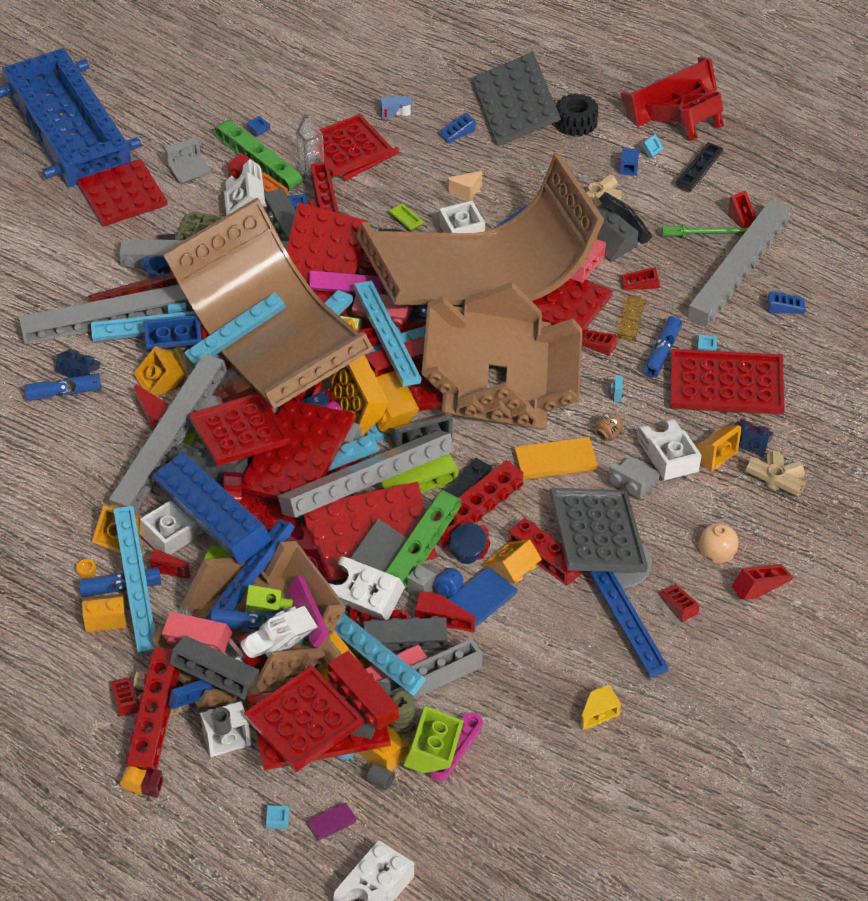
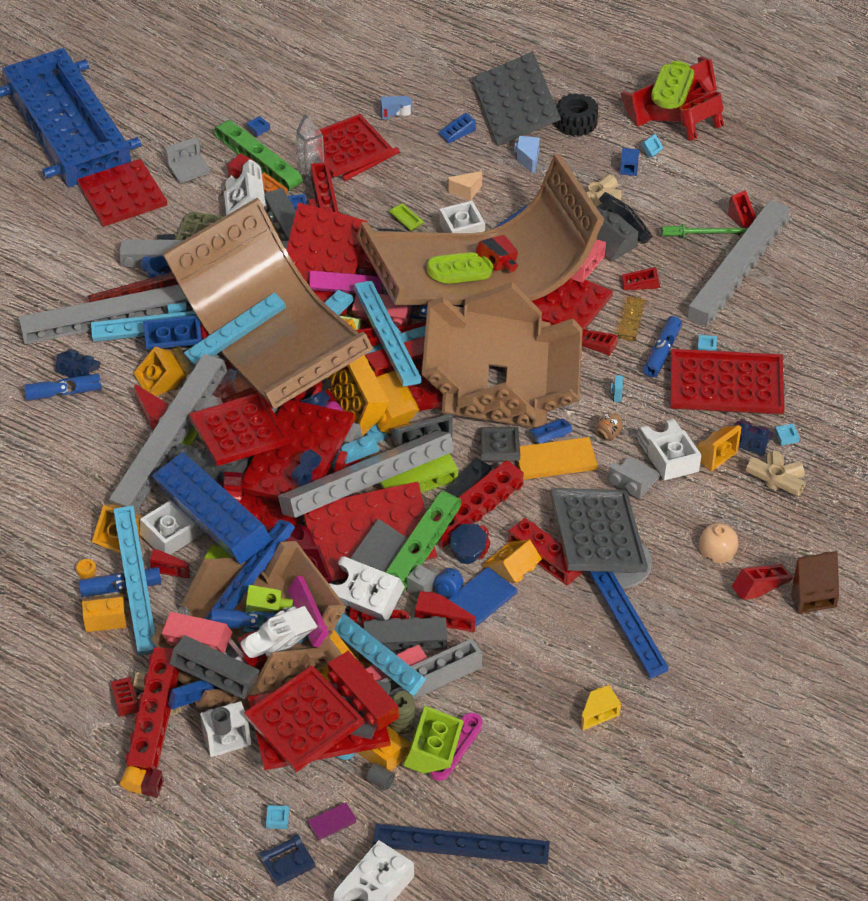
(290, 865): none -> dark blue plate
(308, 462): none -> dark blue piece
(341, 461): none -> red tile
(459, 268): none -> lime tile
(462, 844): none -> dark blue plate
(499, 252): none -> red torso
(500, 444): none -> dark grey tile
(527, 152): none -> light blue slope
(551, 431): none -> blue plate
(672, 85): none -> lime tile
(682, 613): red slope -> none
(699, 166): black plate -> none
(781, 303): blue slope -> none
(787, 434): none -> medium azure plate
(816, 582): none -> reddish brown slope

